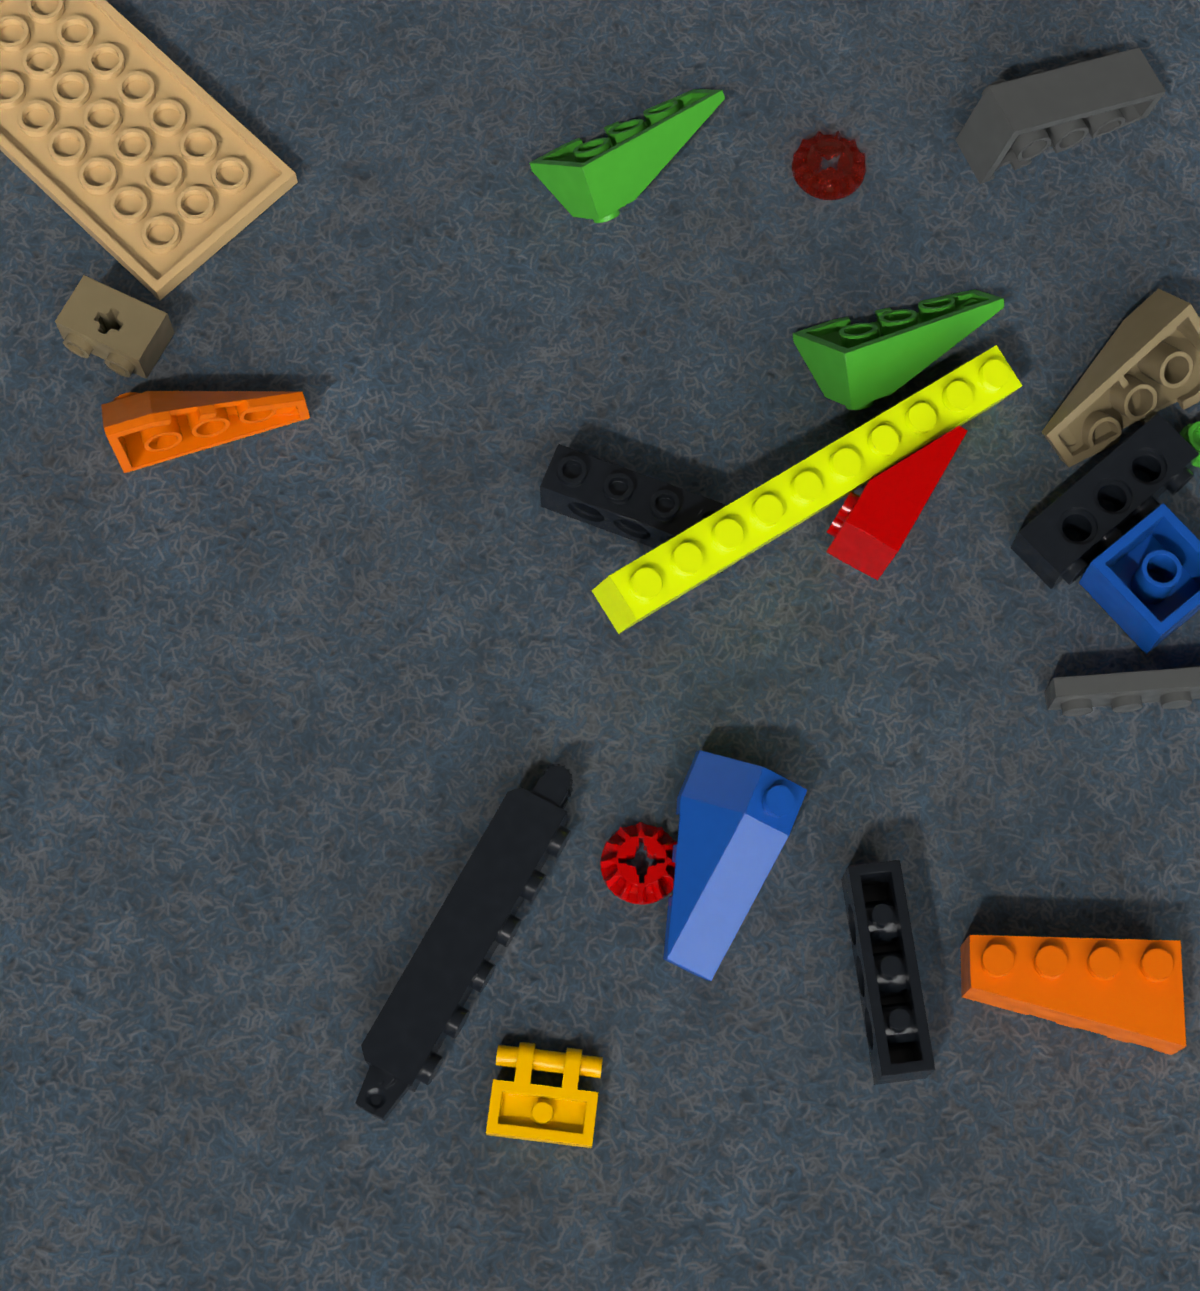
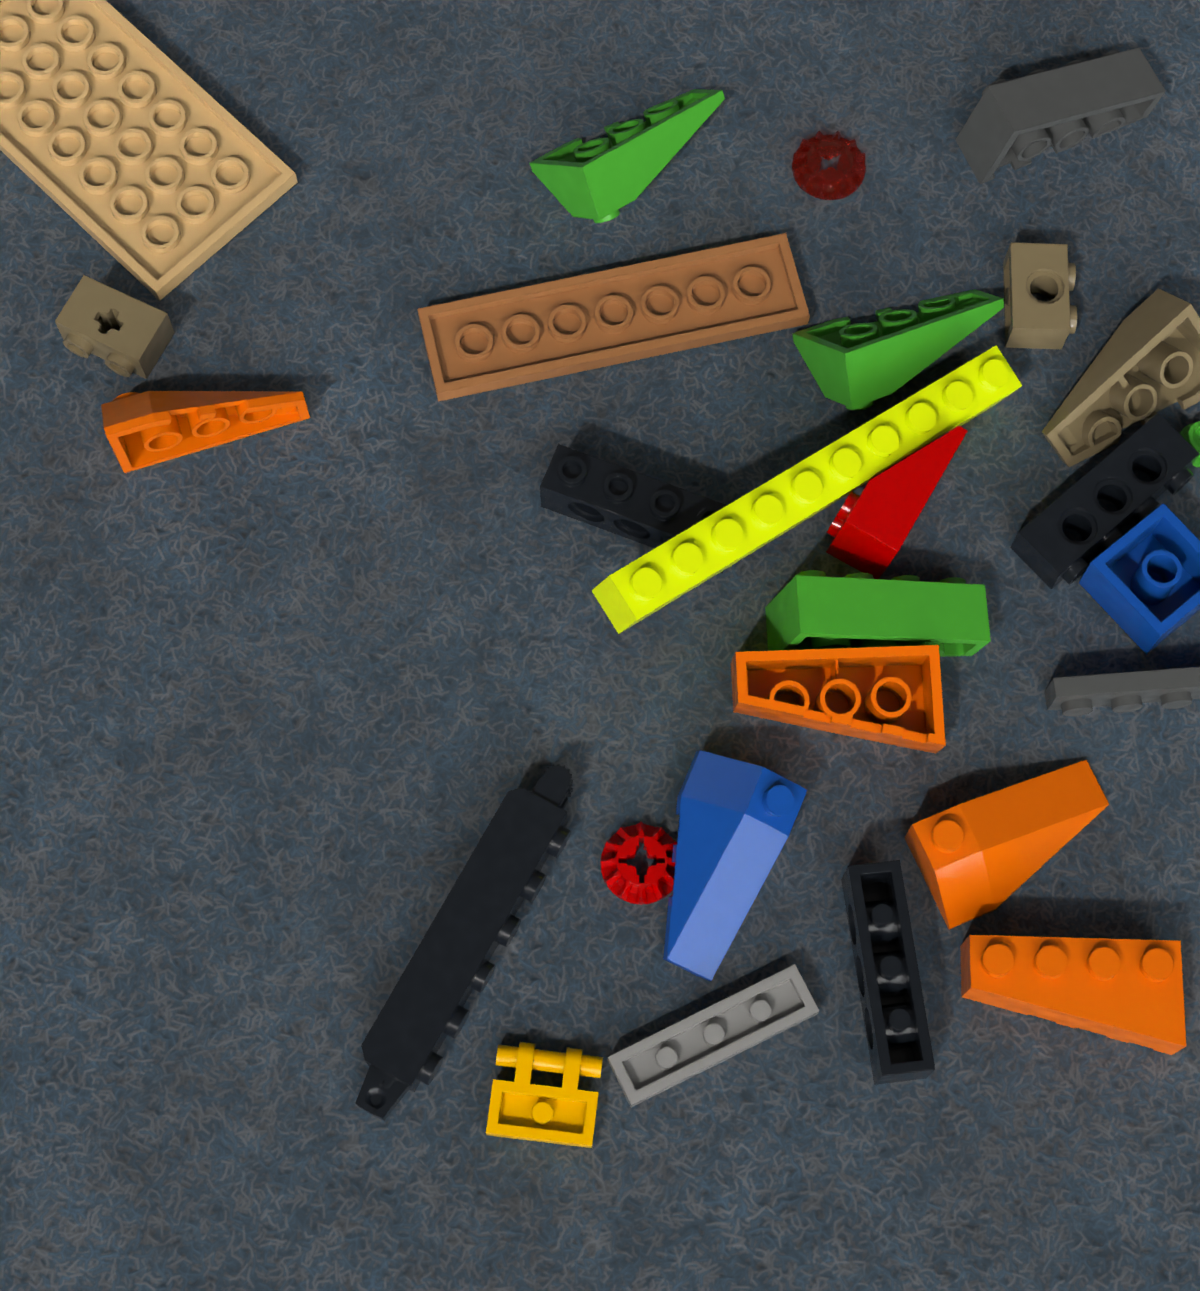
(612, 316): none -> medium nougat plate
(713, 1035): none -> light grey plate
(847, 692): none -> orange wedge
(878, 613): none -> bright green wedge
(997, 841): none -> orange wedge
(1045, 271): none -> dark tan brick

